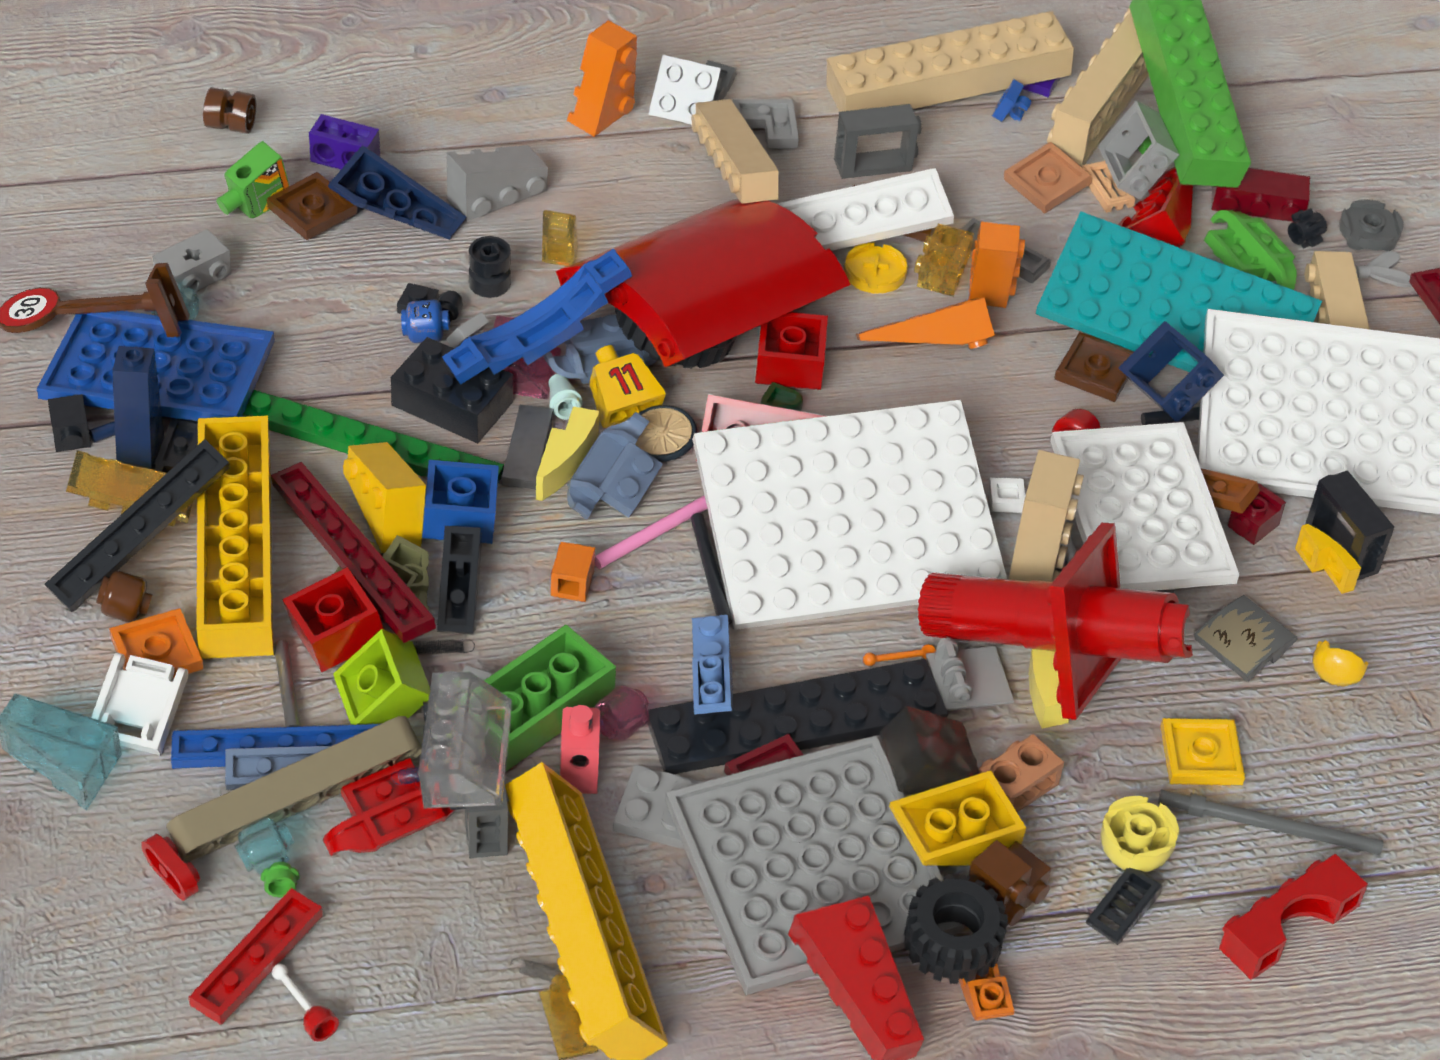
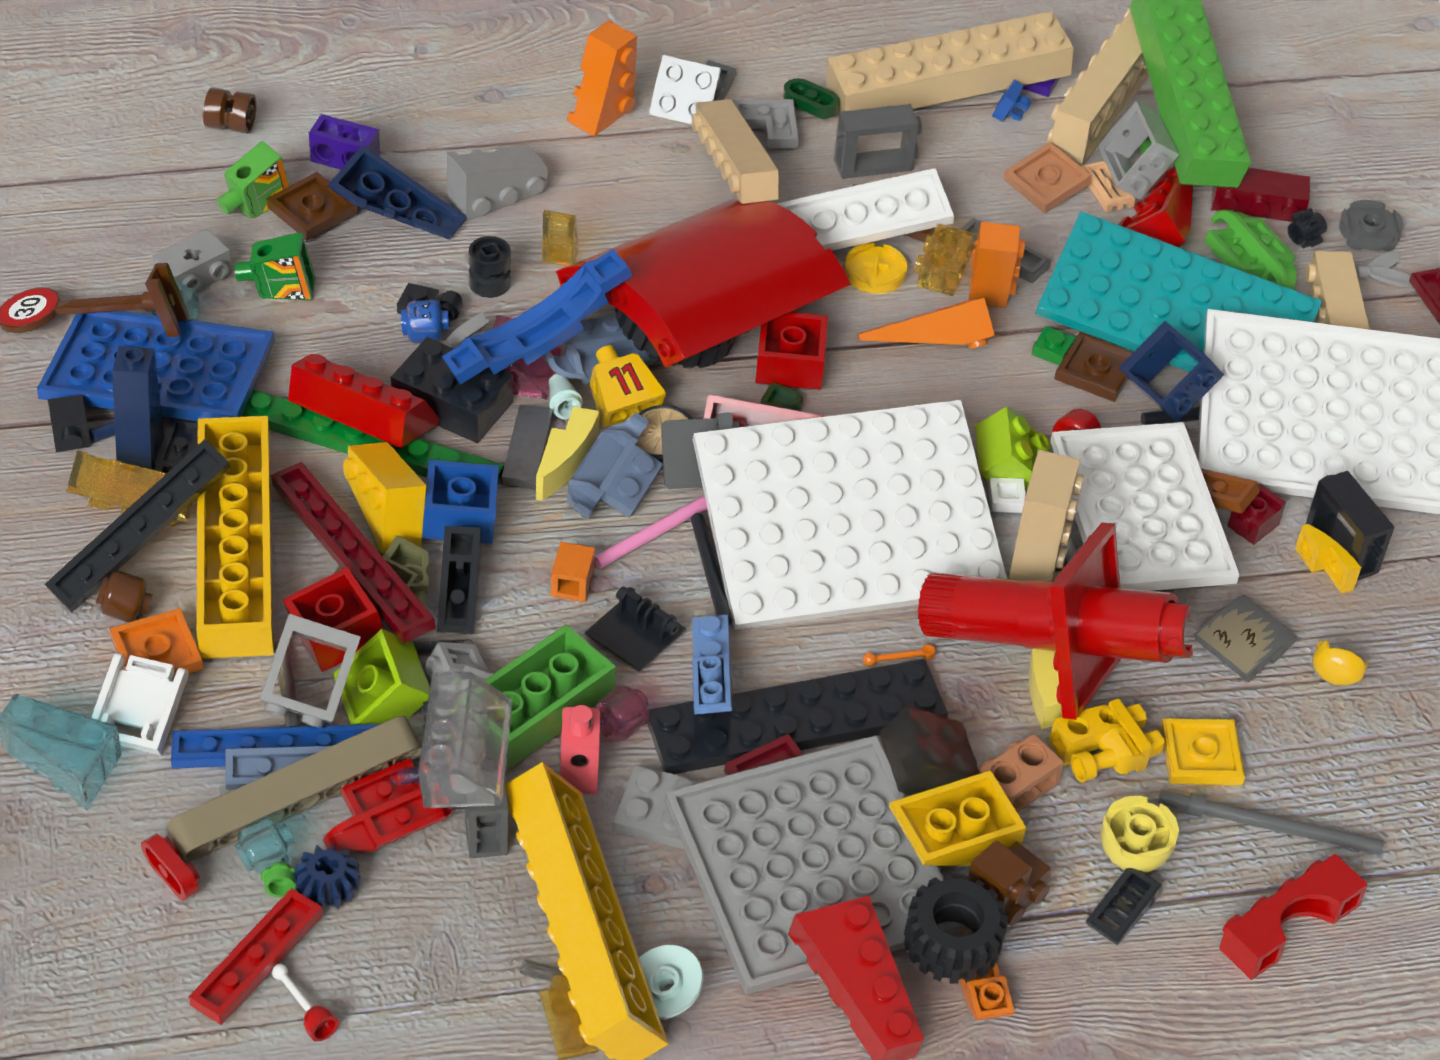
(279, 268): none -> green torso
(322, 634): none -> light grey window
(328, 876): none -> dark blue gear
(359, 401): none -> red slope
(453, 658): none -> light grey bracket
(635, 629): none -> black hinge
(674, 966): none -> light aqua dish
(678, 450): none -> dark grey bracket
(812, 98): none -> dark green plate
(968, 676): light grey hinge -> none
(1008, 446): none -> lime slope
(1052, 345): none -> green plate
(1114, 731): none -> yellow hips

